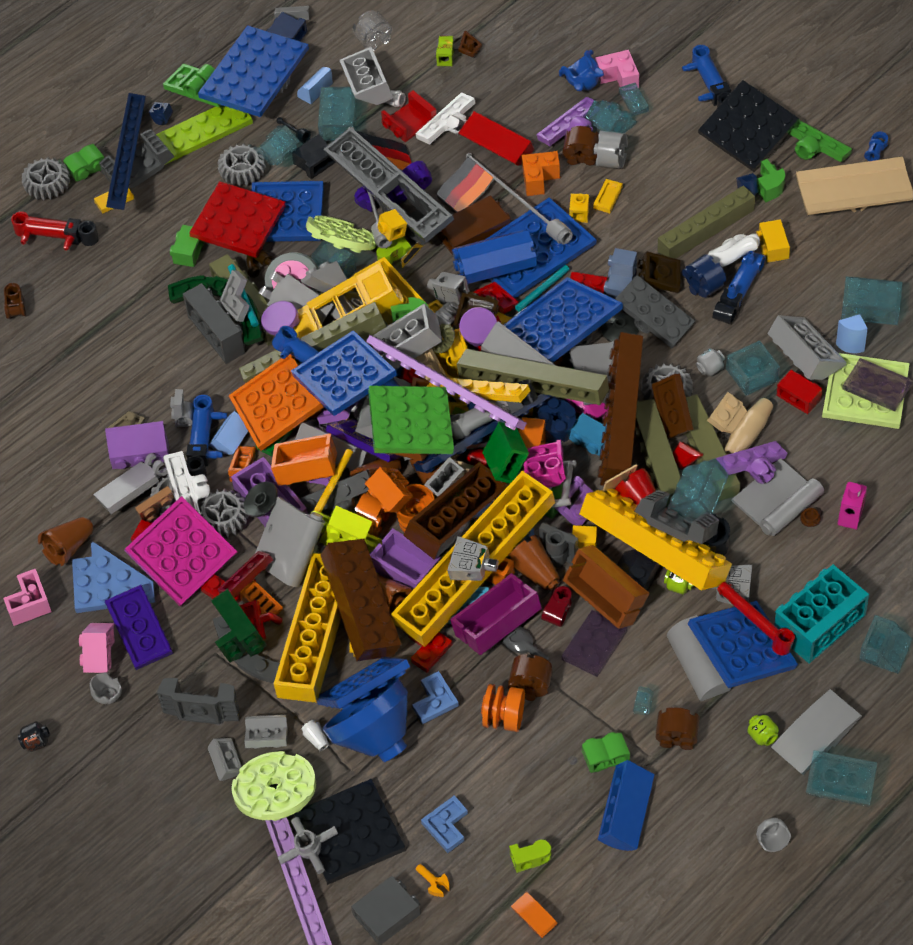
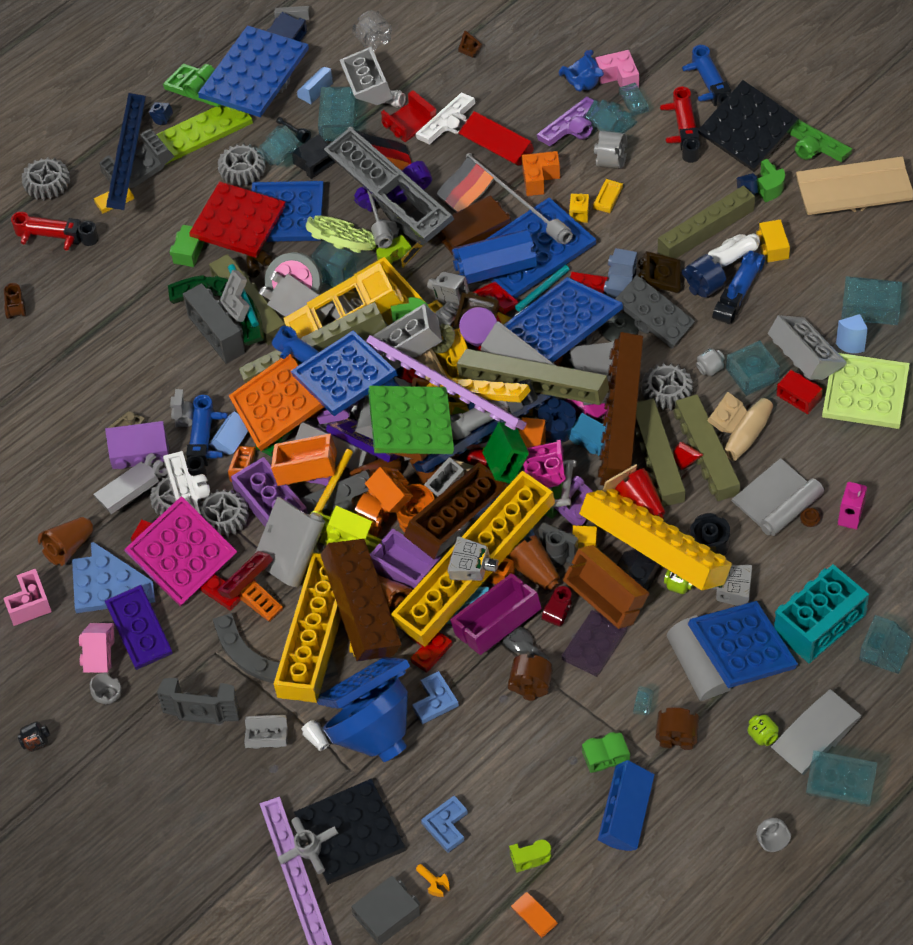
(84, 162): bright green brick -> none
(149, 509): medium nougat plate -> none
(224, 758): light grey slope -> none
(243, 634): dark green brick -> none
(253, 612): red plate -> none
(259, 800): yellowish green plate -> none
(260, 499): pearl dark grey dish -> none
(278, 315): medium lavender tile -> none
(324, 278): light grey slope -> none
(392, 225): yellow brick -> none
(445, 49): lime leg -> none
(502, 707): orange wheel -> none
(580, 145): reddish brown brick -> none
(668, 520): dark grey plate -> none
(672, 406): reddish brown plate -> none
(687, 128): none -> red piece
(699, 489): clear light blue brick -> none
(755, 461): medium lavender plate -> none
(782, 638): red piece -> none
(876, 146): blue connector -> none
(877, 384): plate -> none

